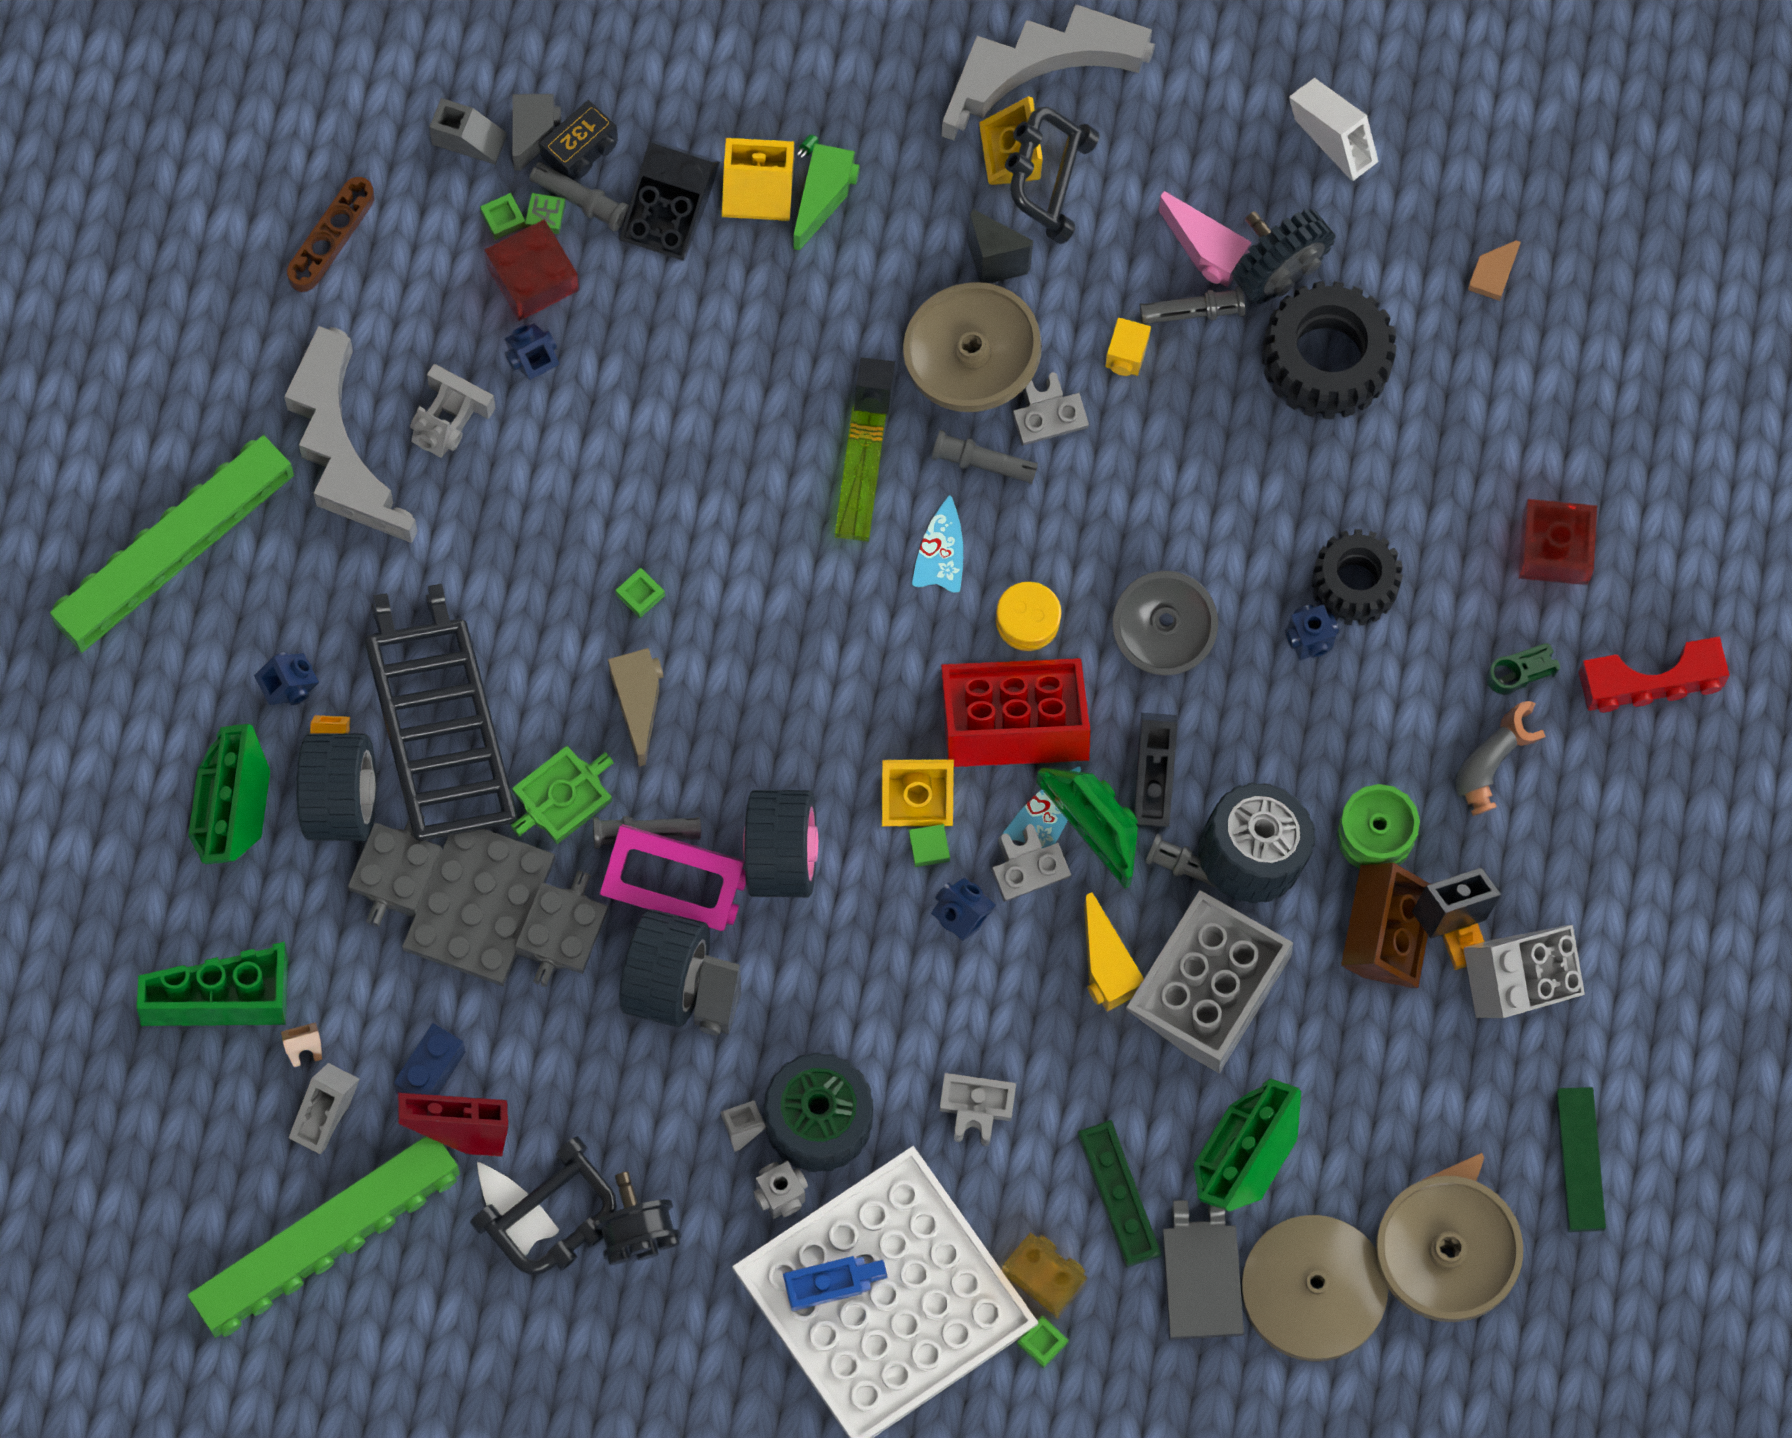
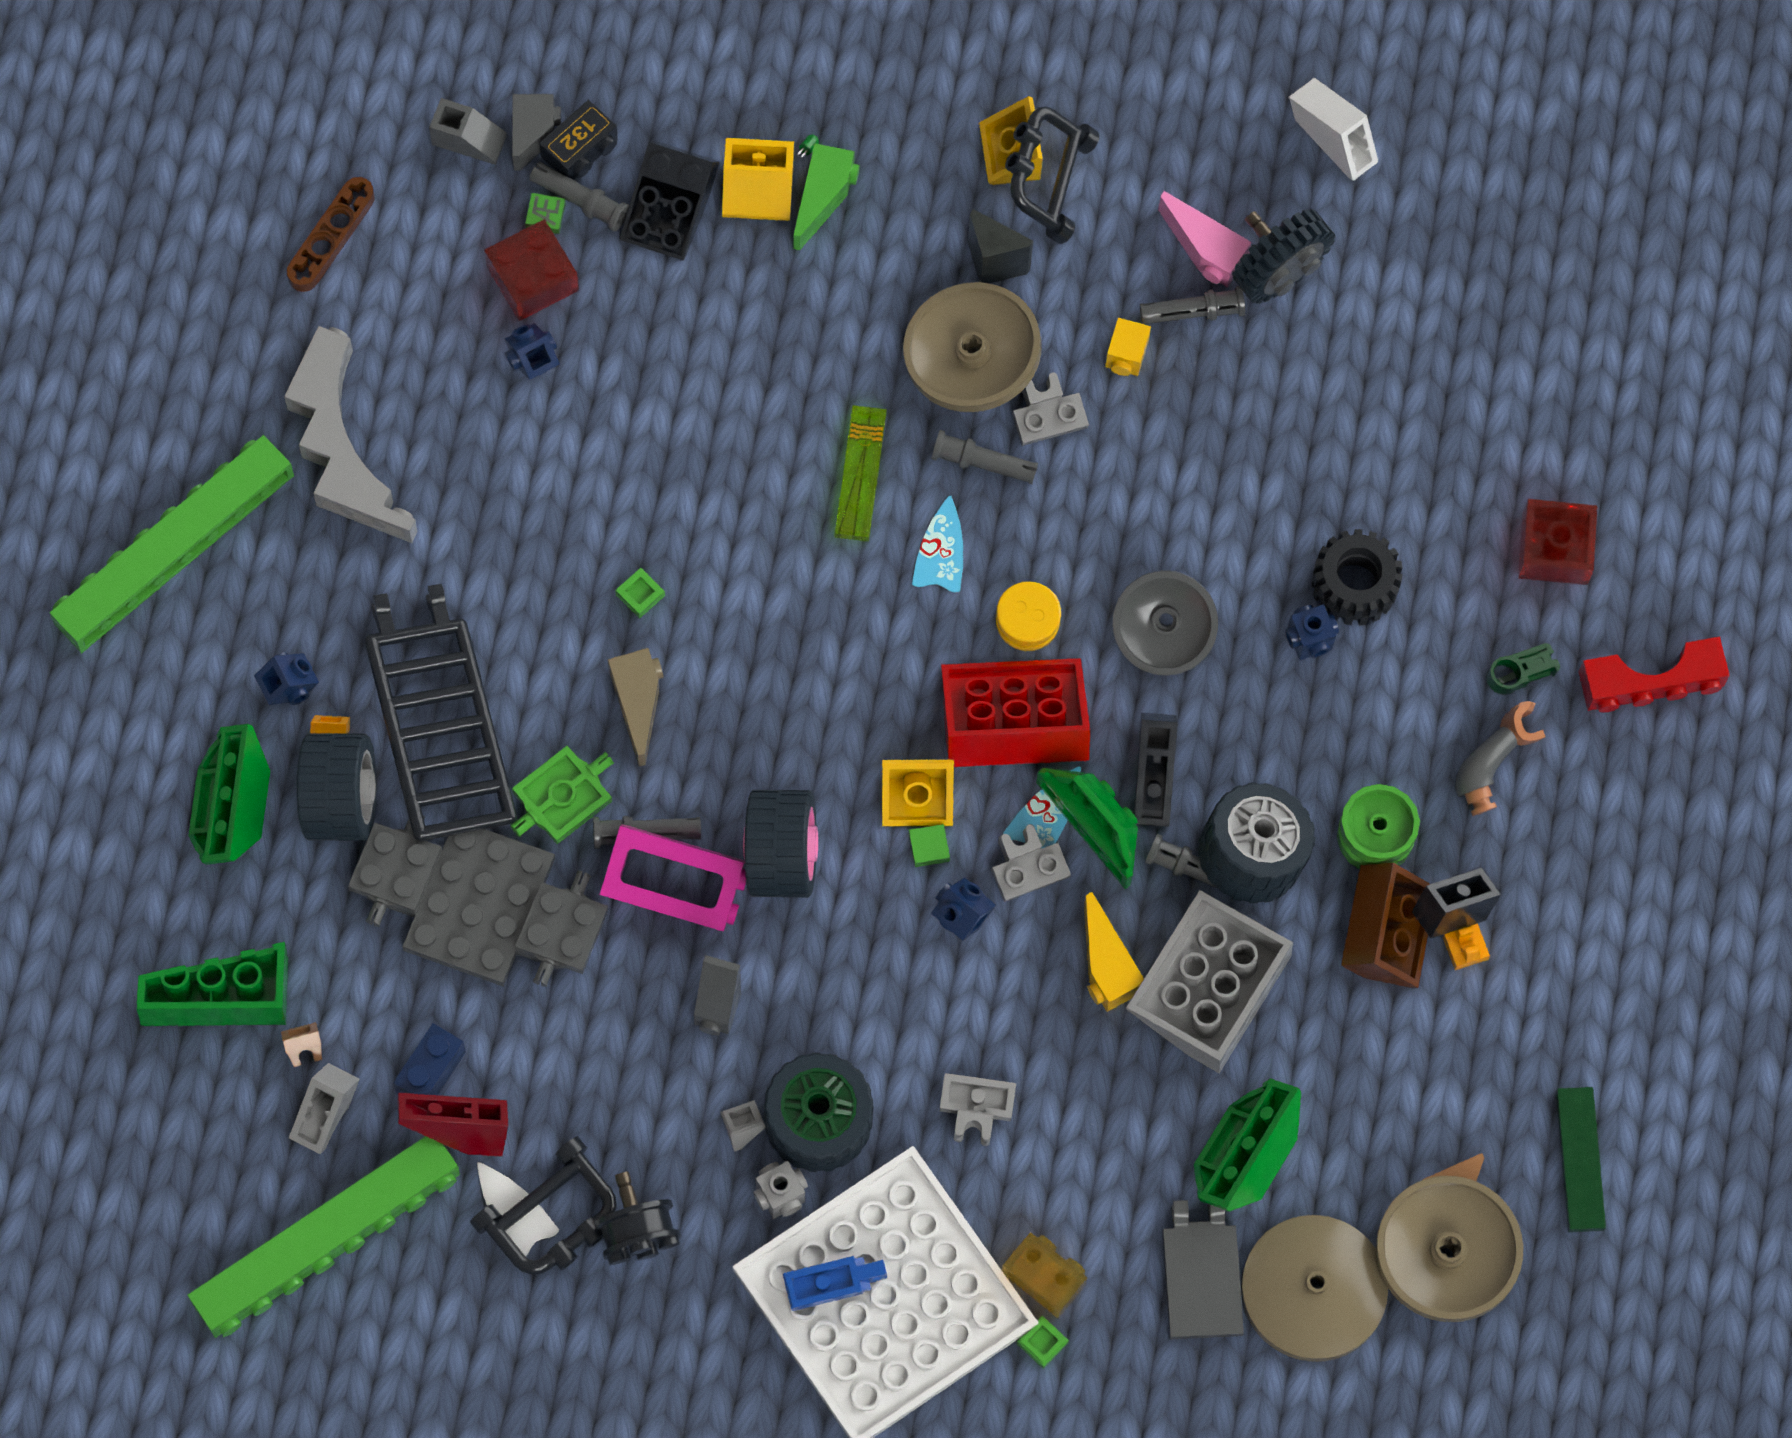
(458, 399): light grey tile -> none
(502, 216): bright green tile -> none
(664, 968): black wheel -> none
(874, 385): black brick -> none
(998, 69): light grey arch -> none
(1119, 1194): dark green tile -> none
(1337, 310): black tyre -> none
(1493, 271): medium nougat tile -> none
(1523, 972): light grey slope -> none

